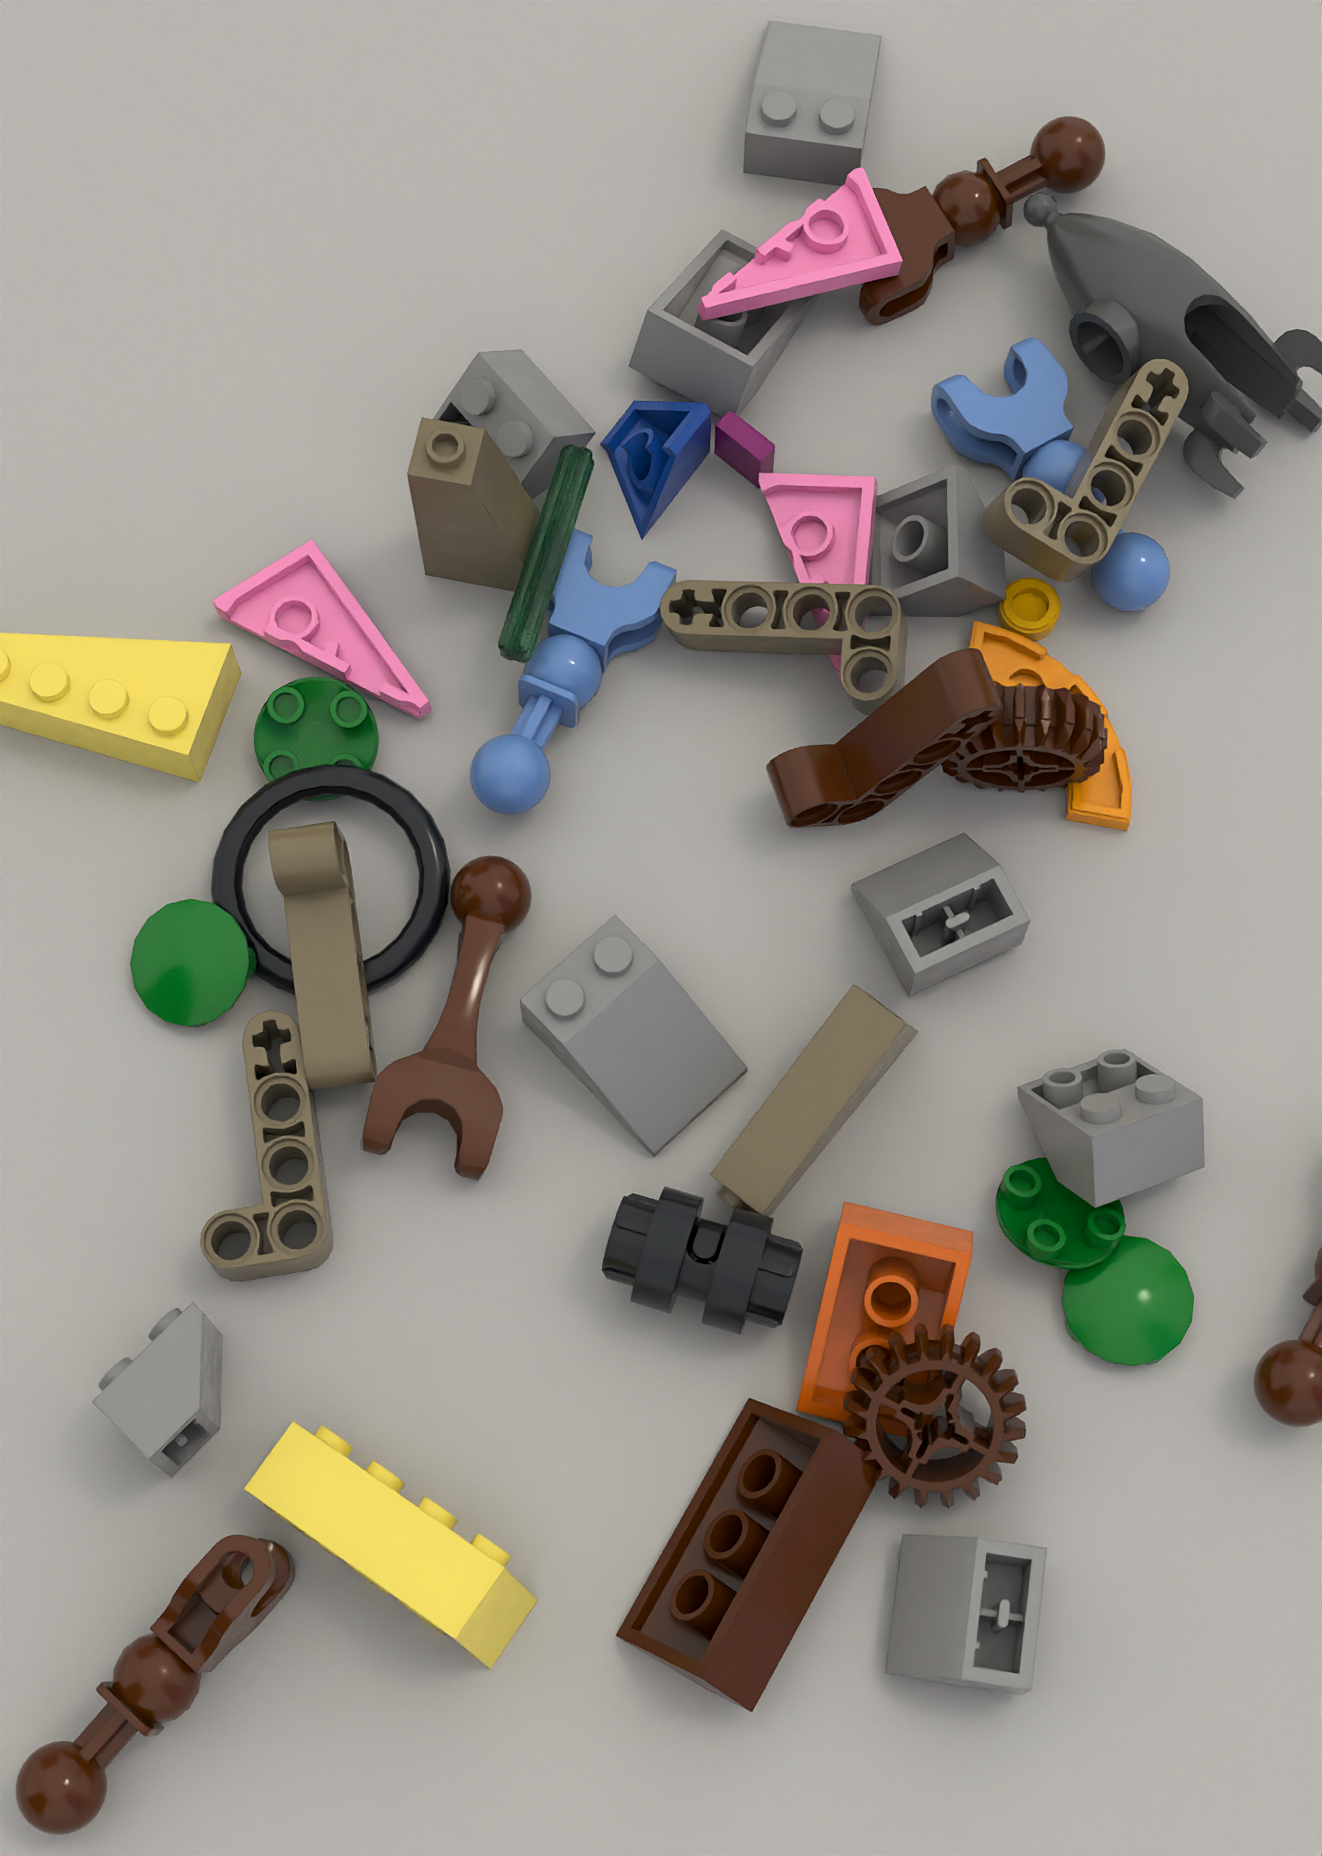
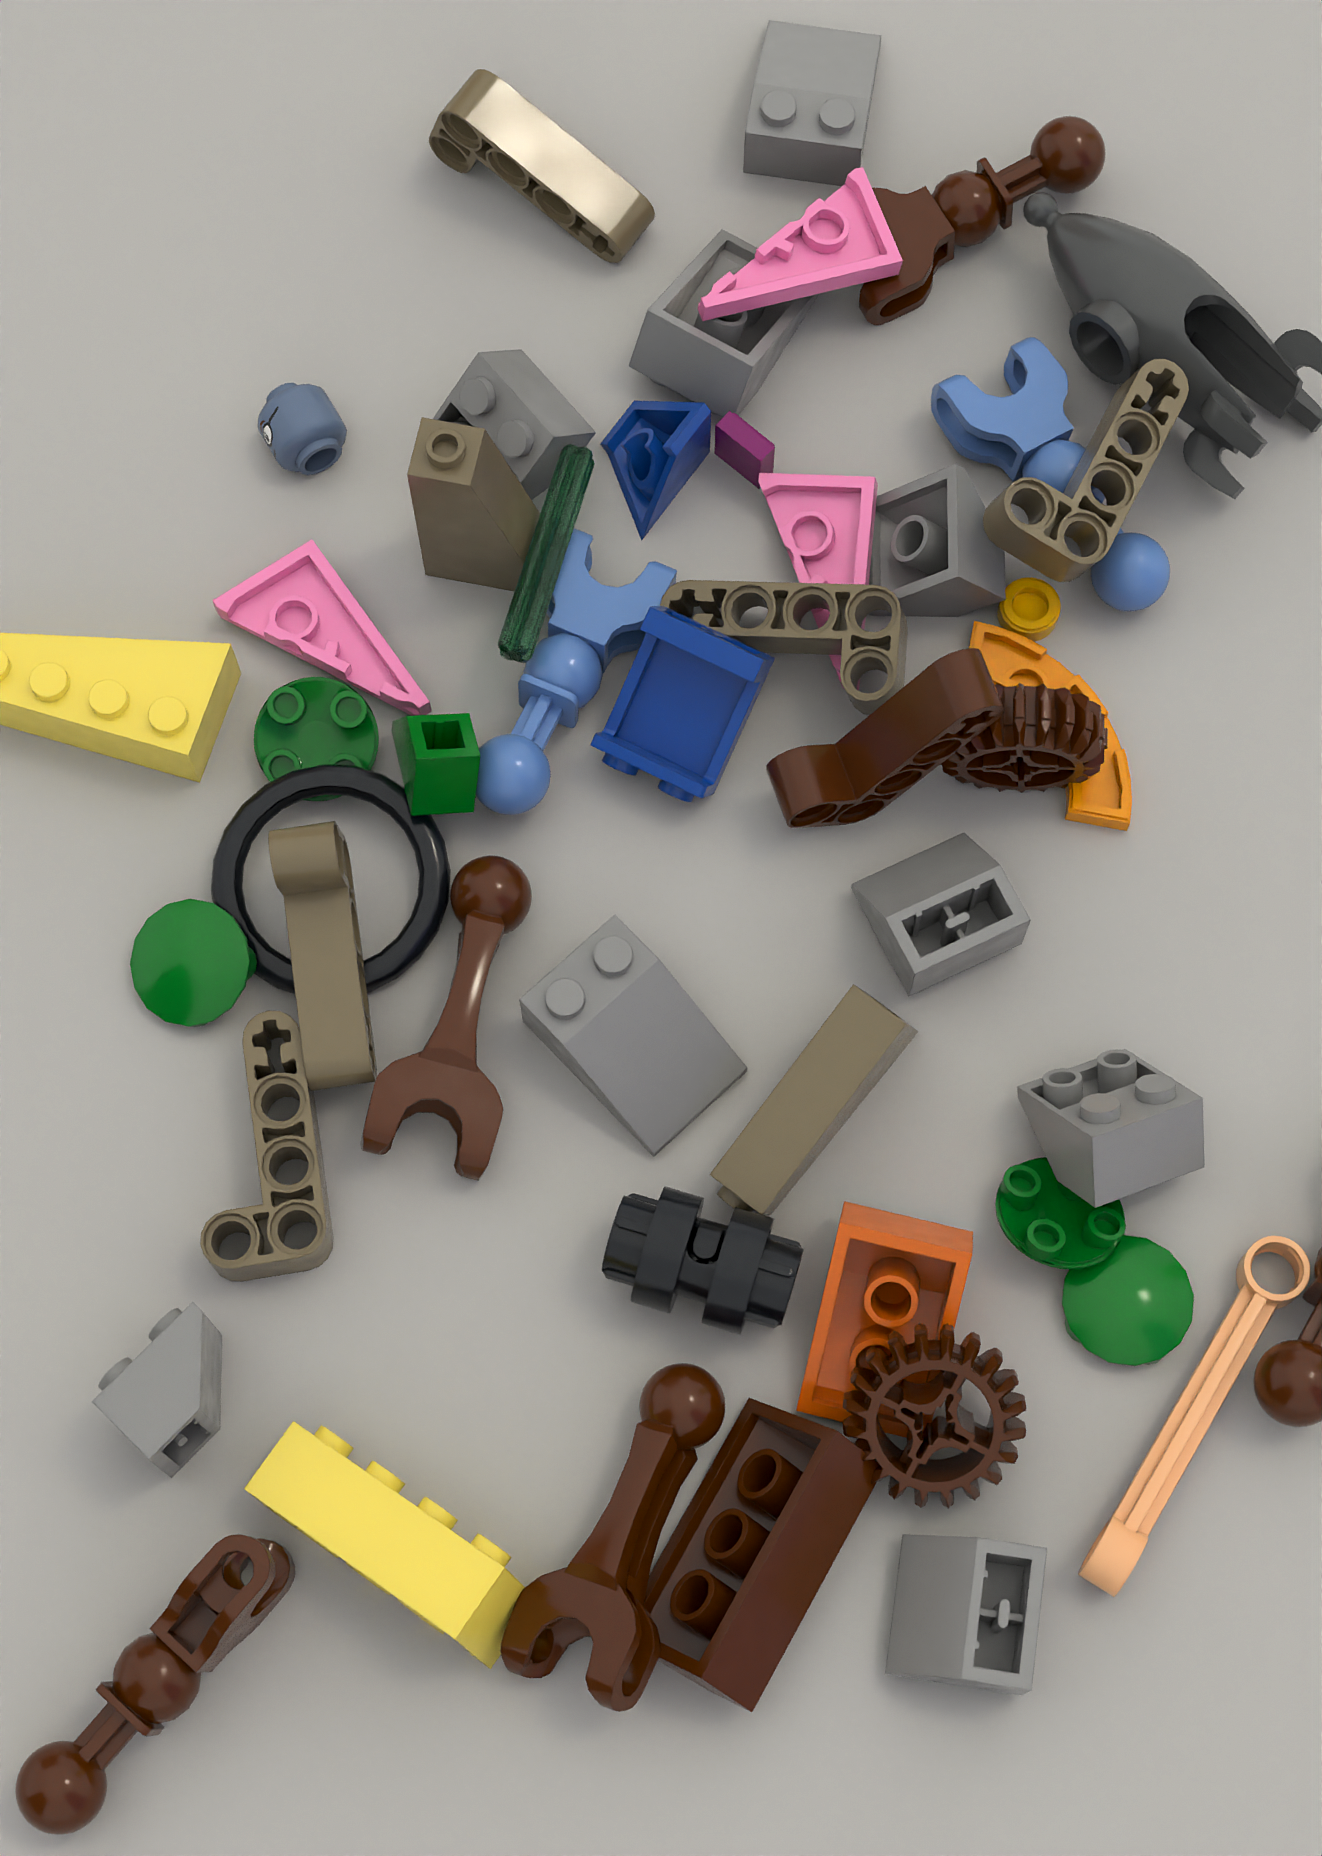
(302, 428): none -> sand blue head
(437, 762): none -> green slope
(542, 163): none -> beam
(608, 1577): none -> reddish brown piece
(682, 704): none -> blue panel
(1128, 1528): none -> light nougat piece

